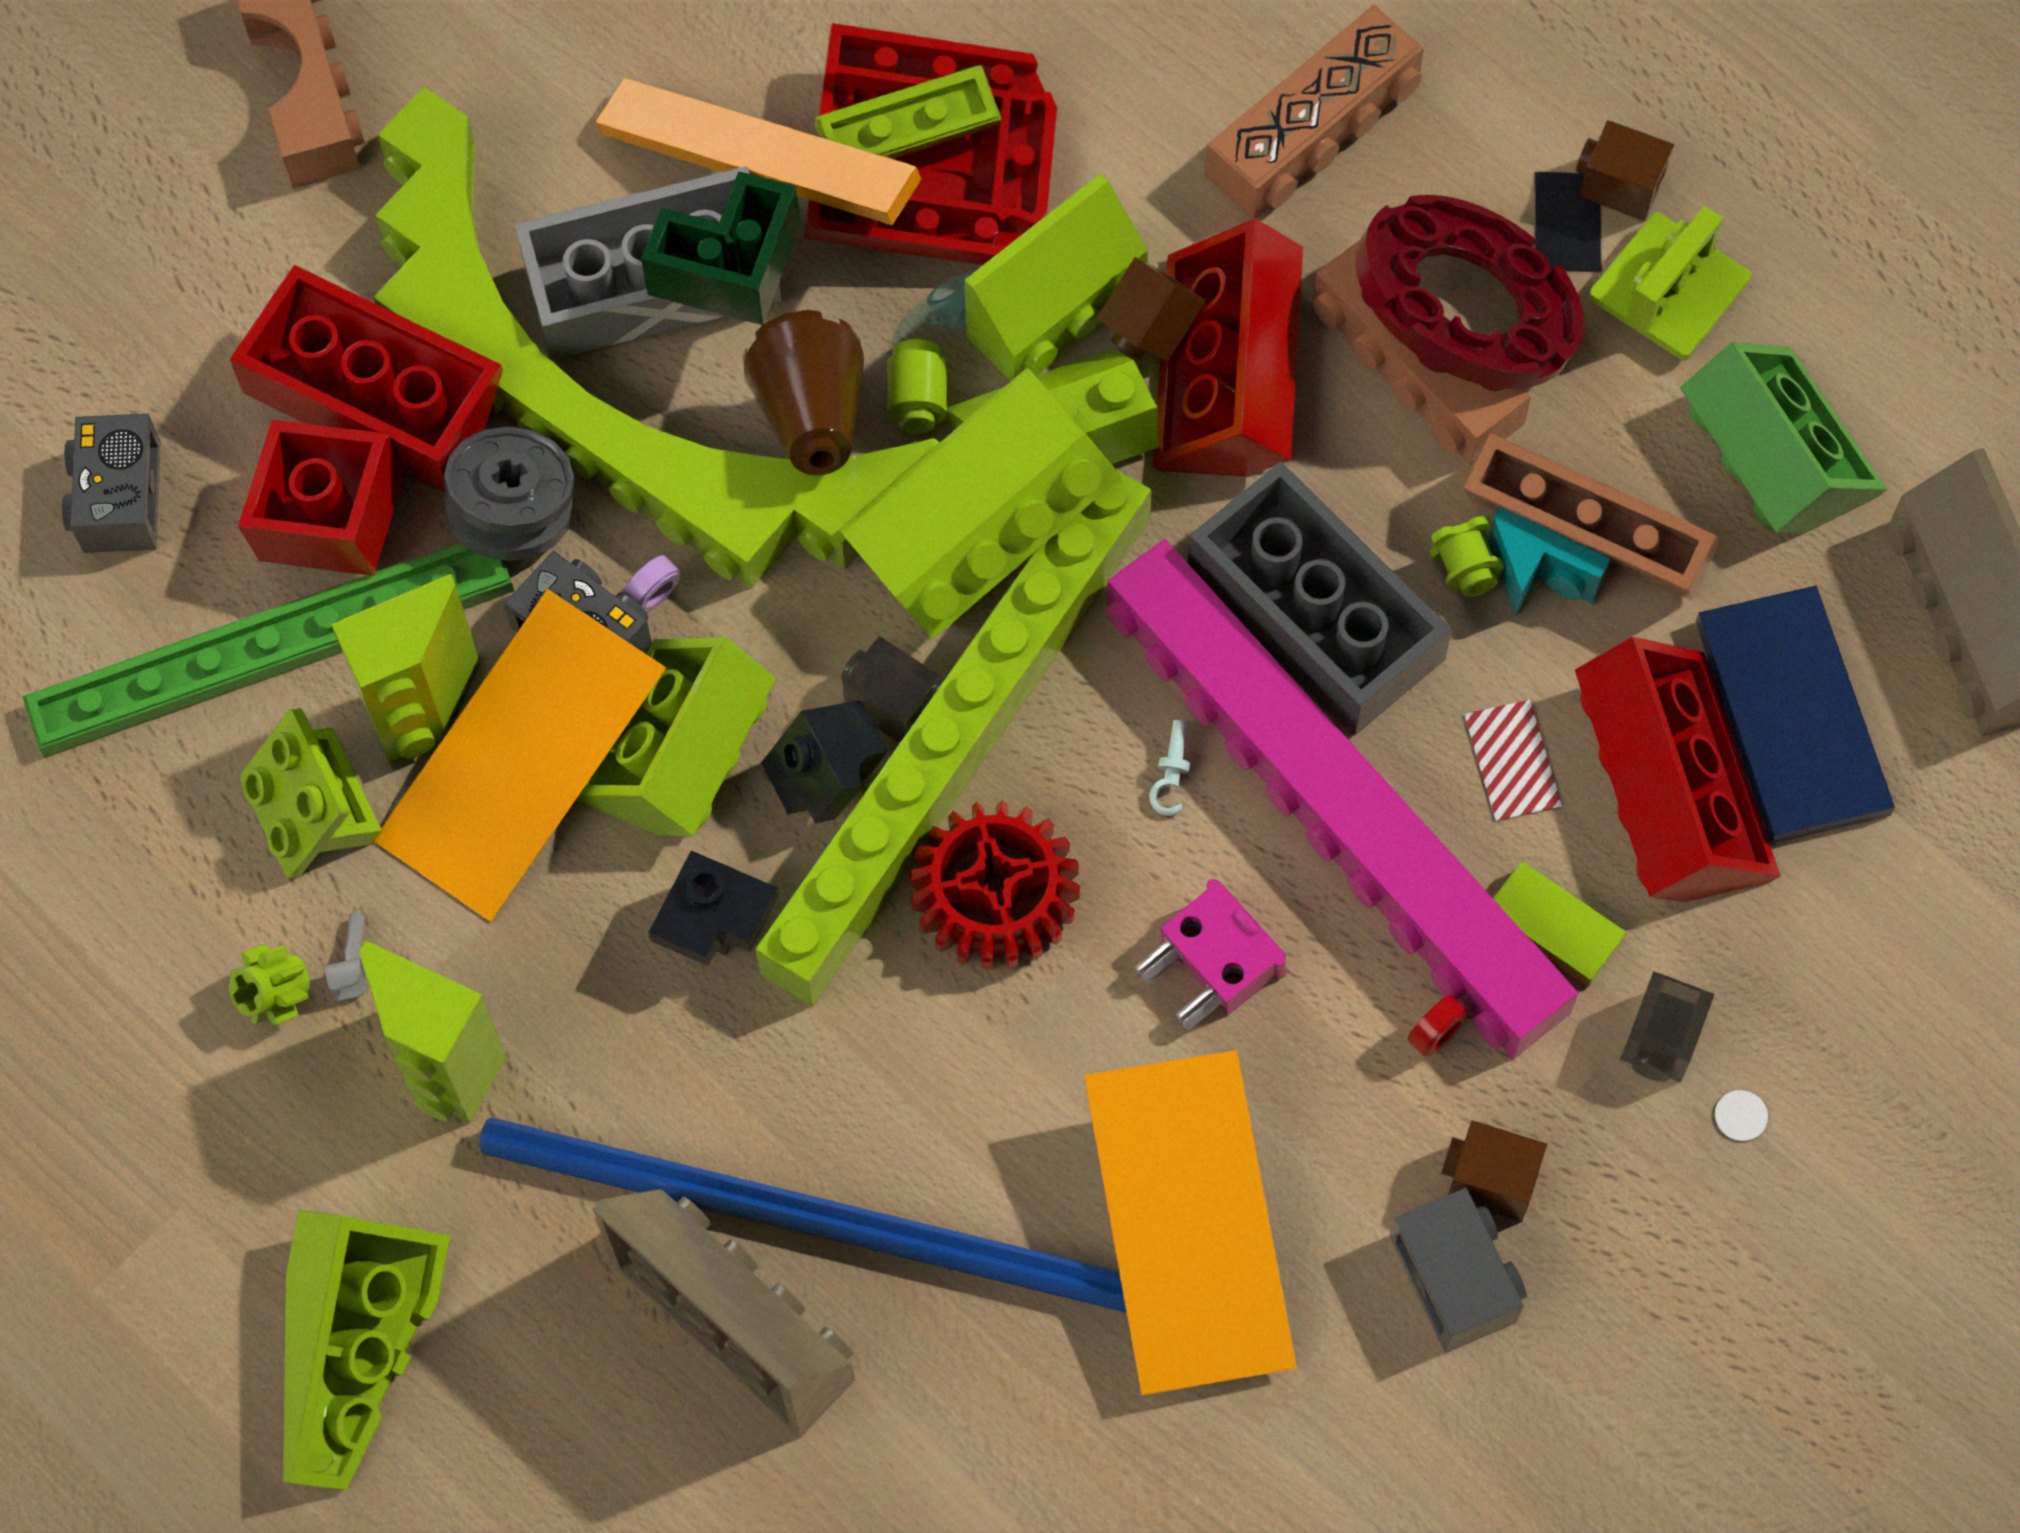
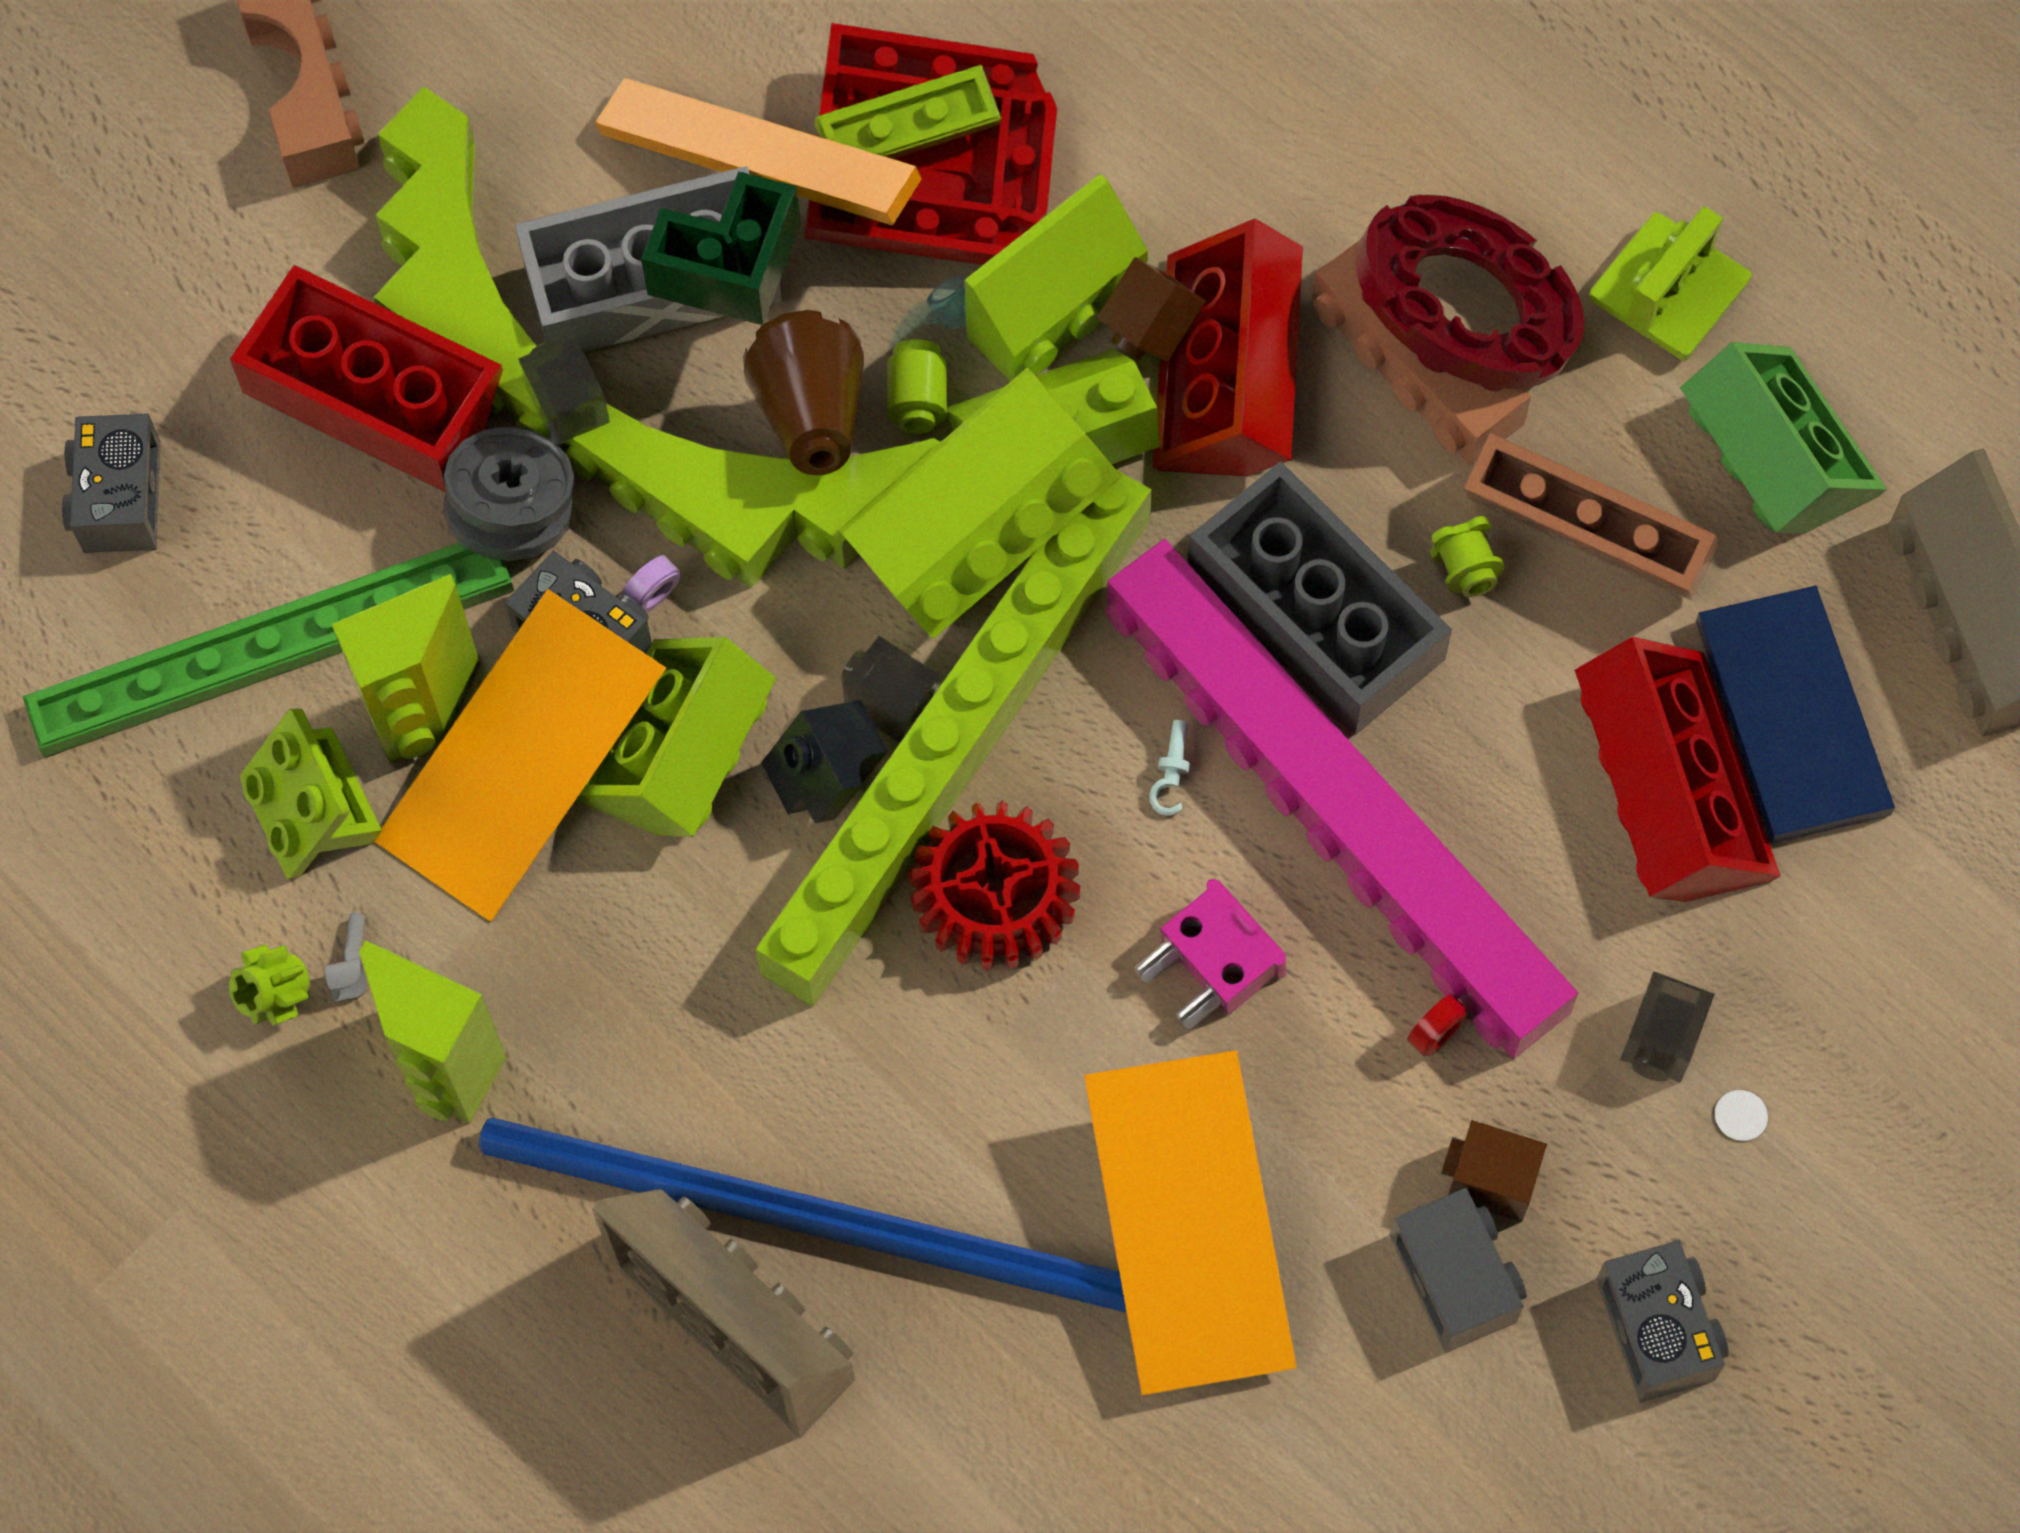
(322, 497): red brick -> none
(348, 1321): lime wedge -> none
(564, 389): none -> clear smoke brick
(712, 910): black brick -> none
(1314, 112): nougat brick -> none
(1512, 760): clear sticker -> none
(1540, 553): teal slope -> none
(1559, 923): lime tile -> none
(1565, 223): black sticker -> none
(1624, 169): reddish brown brick -> none
(1662, 1320): none -> dark grey brick

